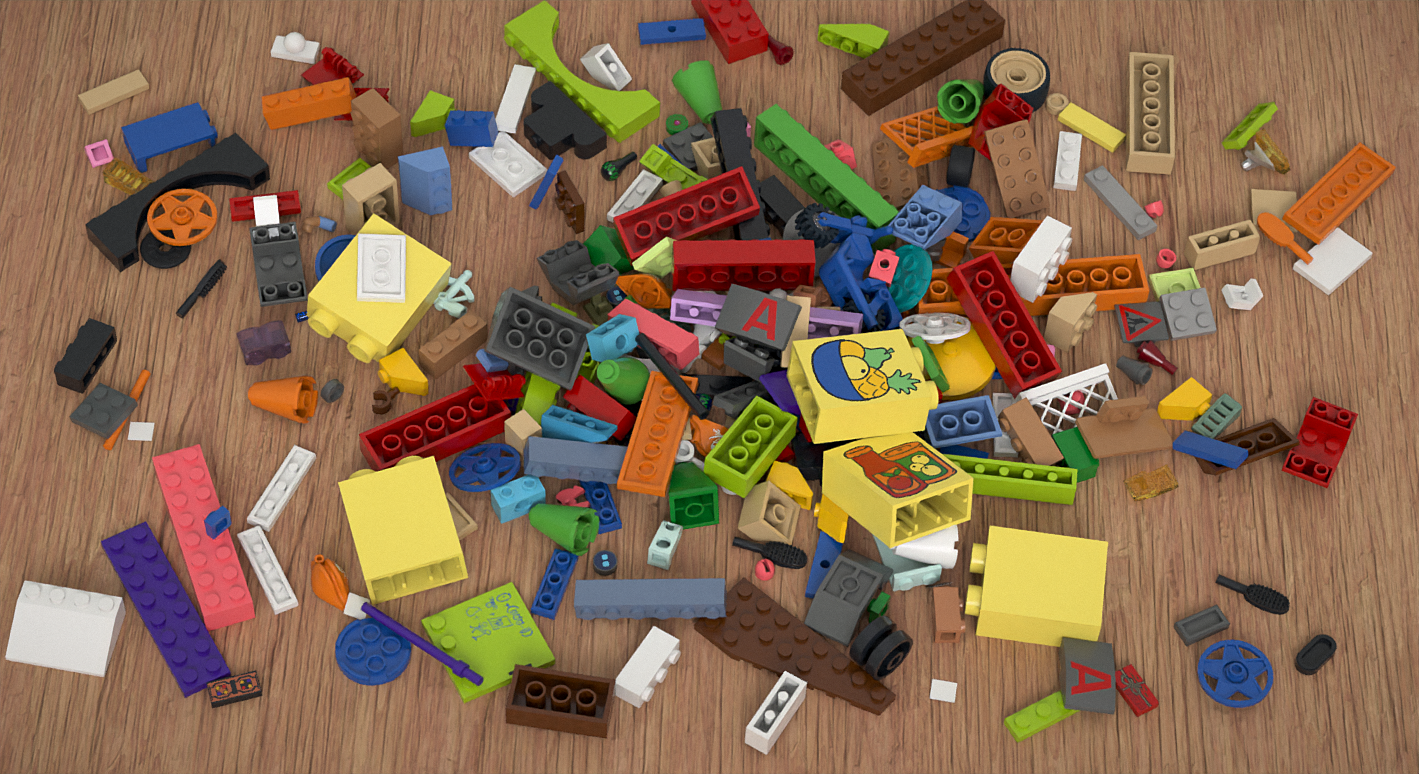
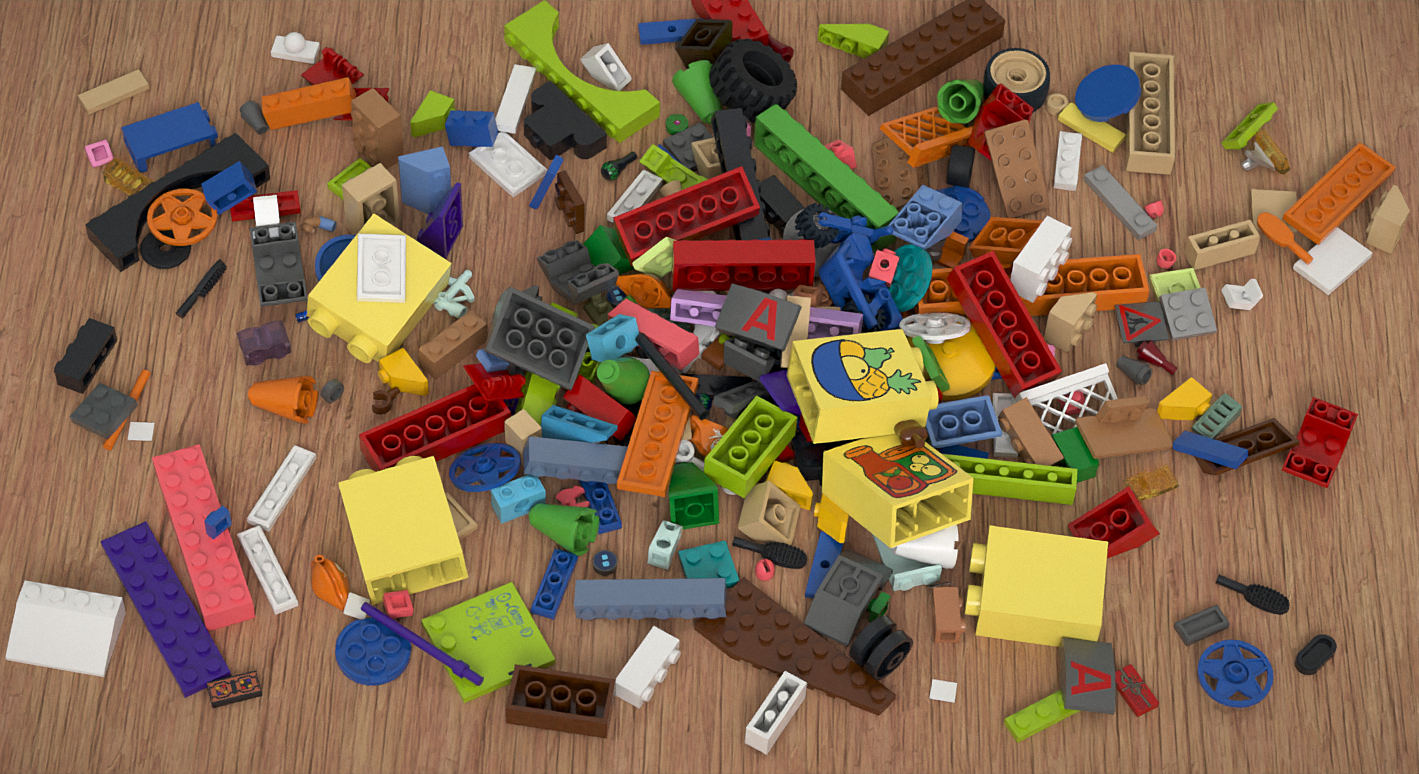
(229, 187): none -> blue brick
(253, 115): none -> dark grey cone
(398, 604): none -> coral plate
(444, 223): none -> dark purple slope
(705, 41): none -> dark brown slope
(709, 562): none -> teal plate
(752, 78): none -> black tyre
(911, 433): none -> reddish brown piece
(1108, 92): none -> blue tile
(1118, 521): none -> red slope
(1388, 221): none -> tan slope

